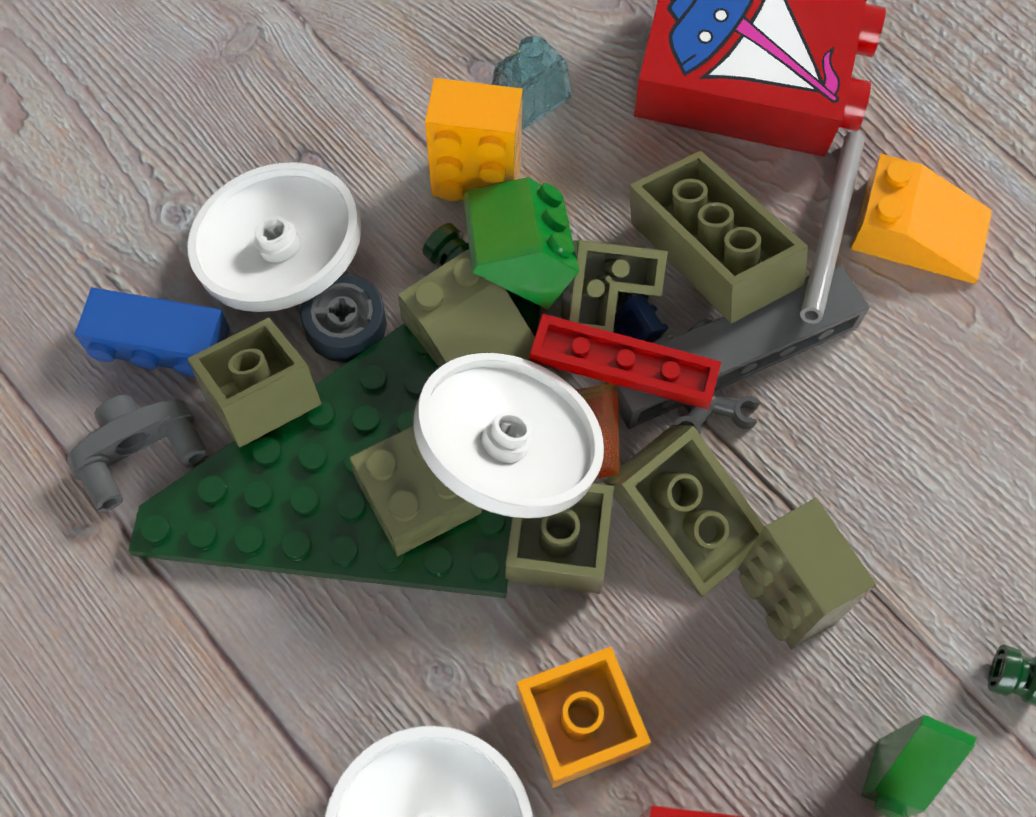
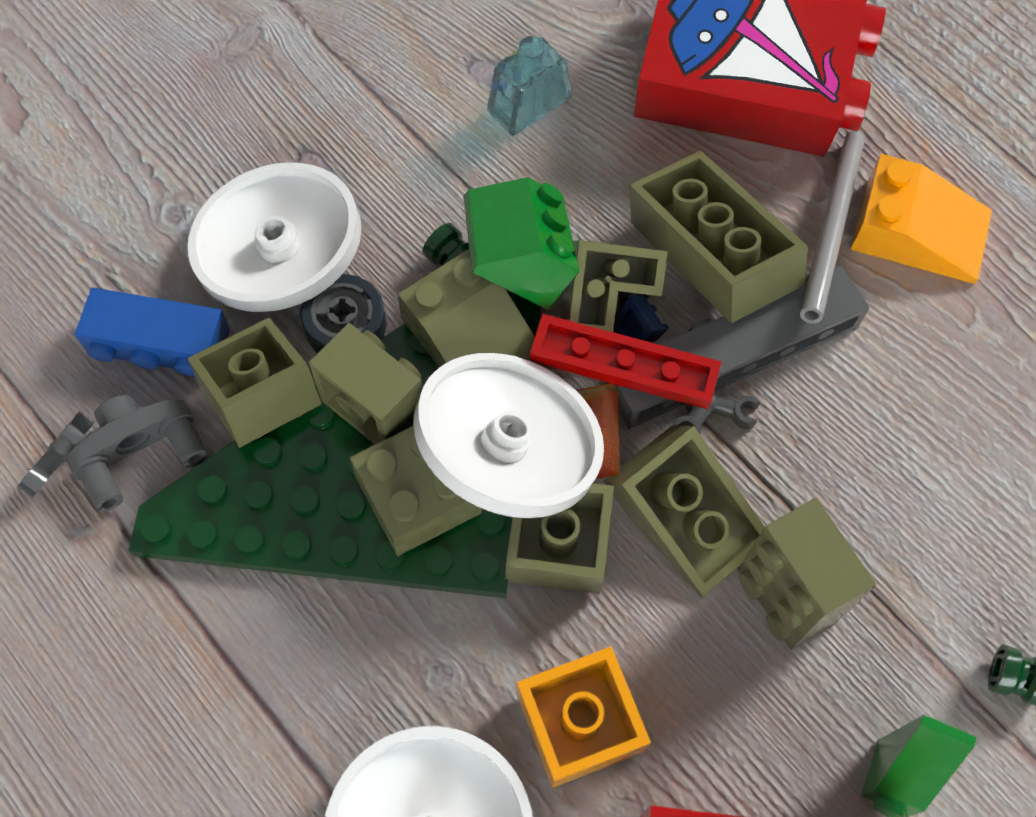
(56, 453): none -> dark grey arm
(367, 384): none -> olive brick
(472, 136): light orange brick -> none

